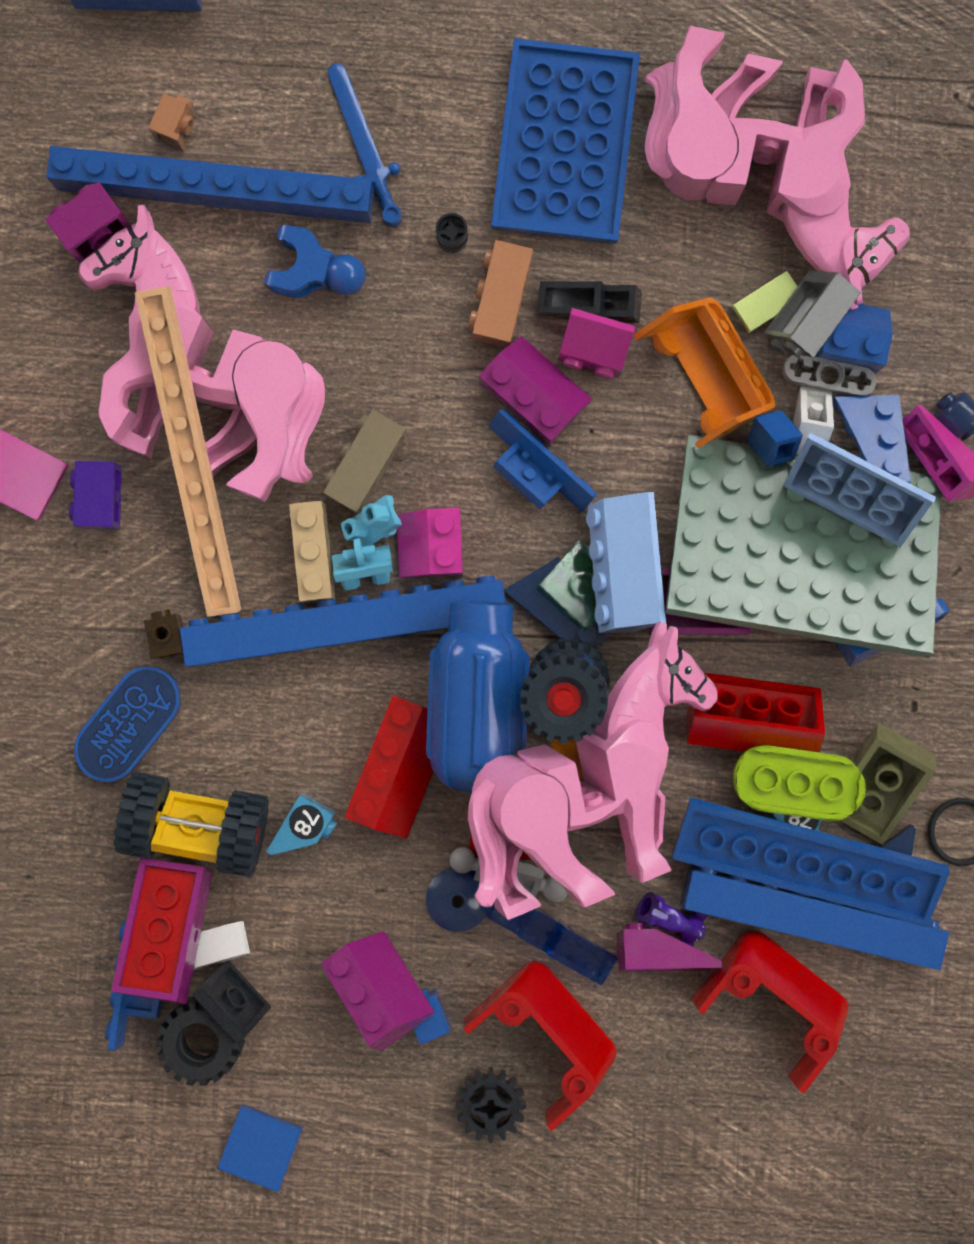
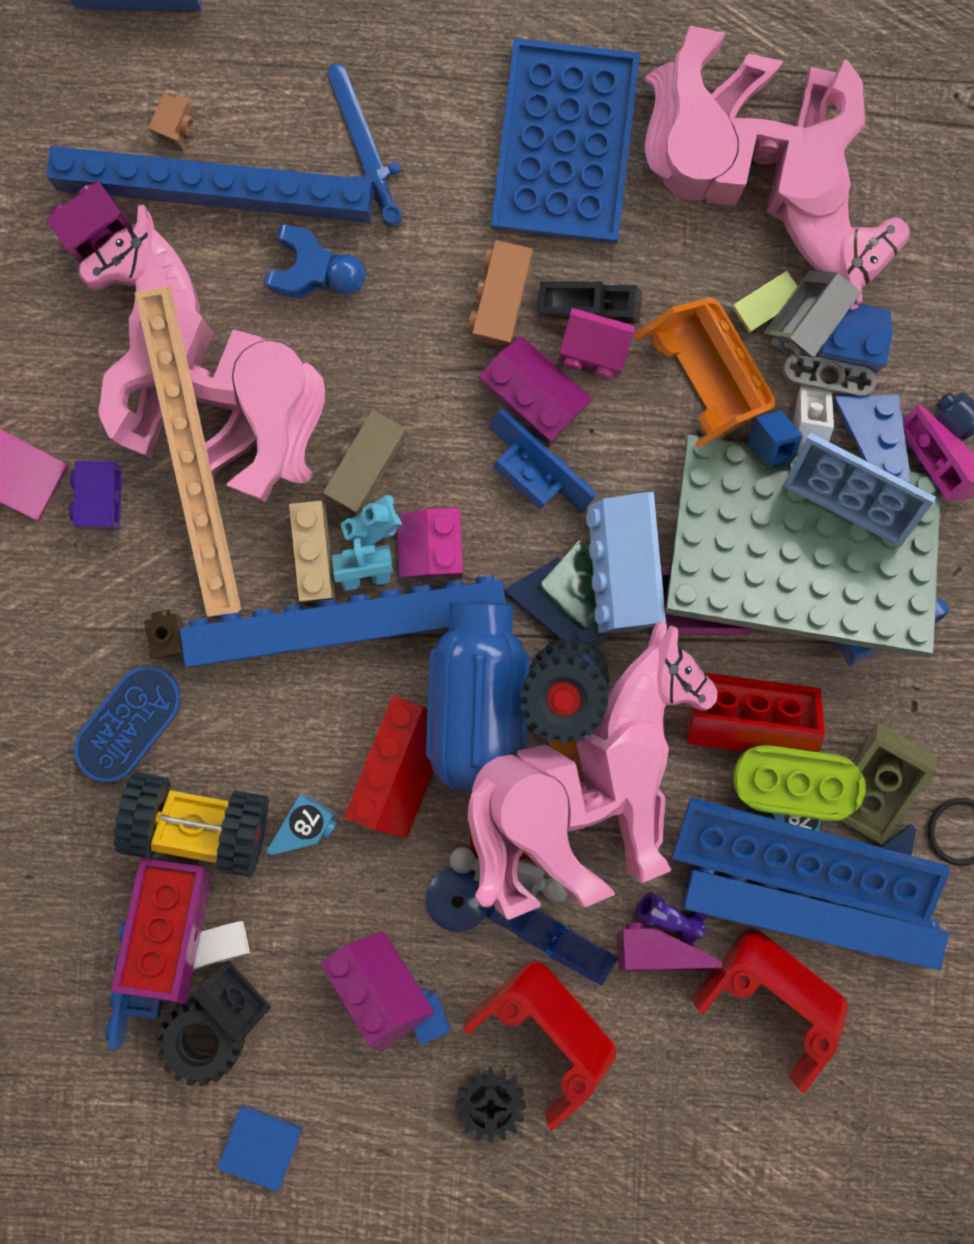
(451, 226): black wheel -> none

